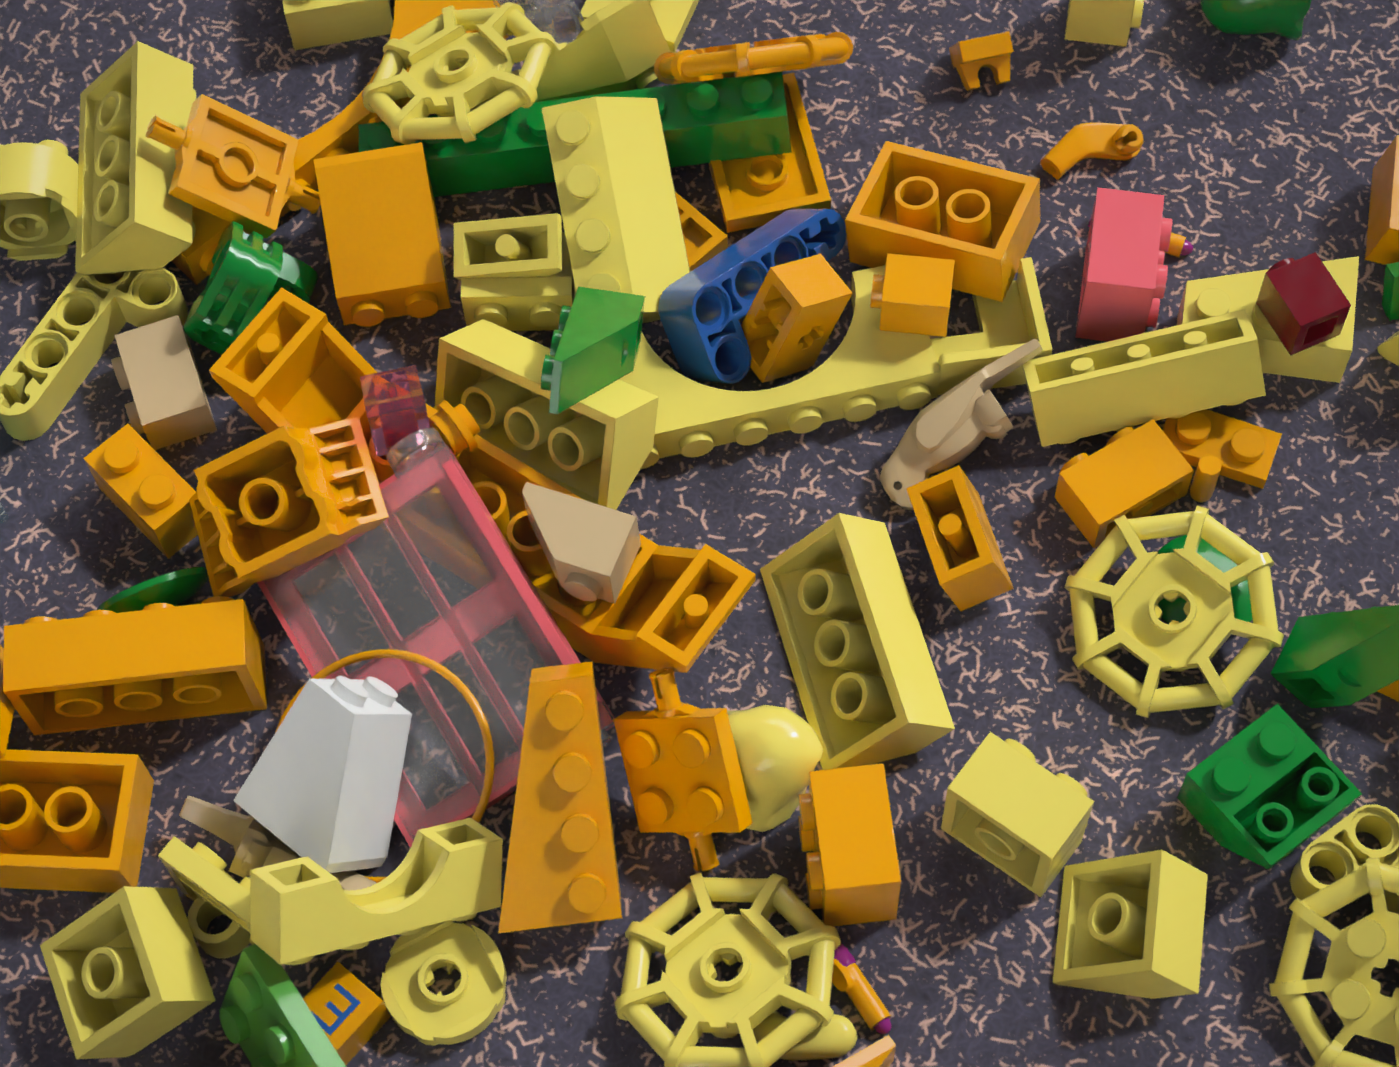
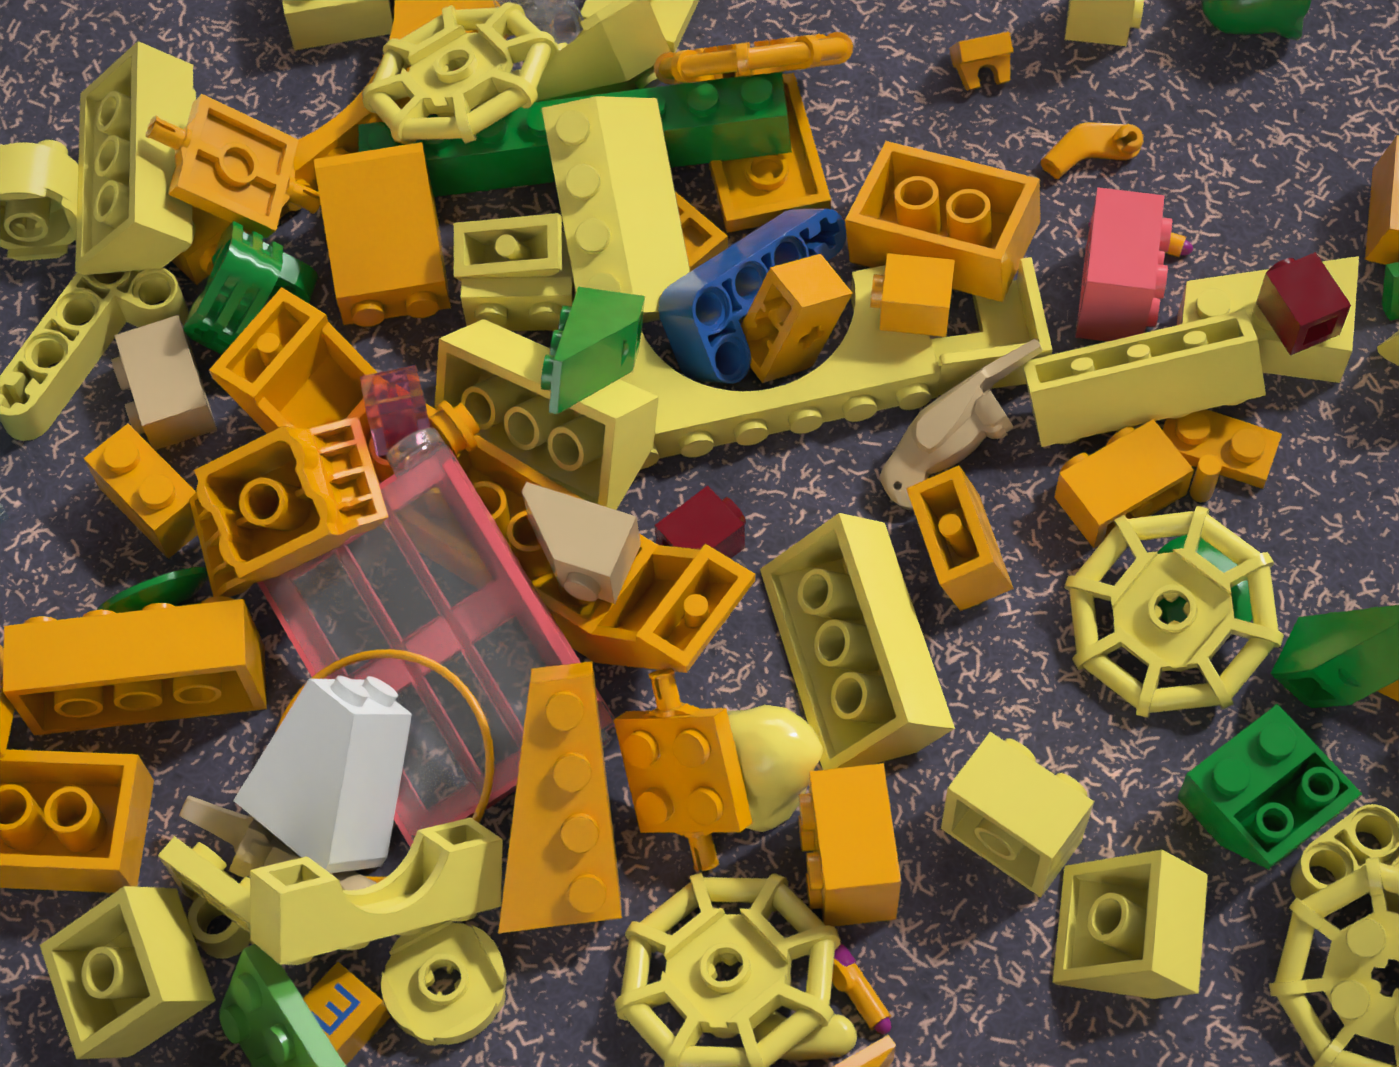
(704, 521): none -> dark red brick

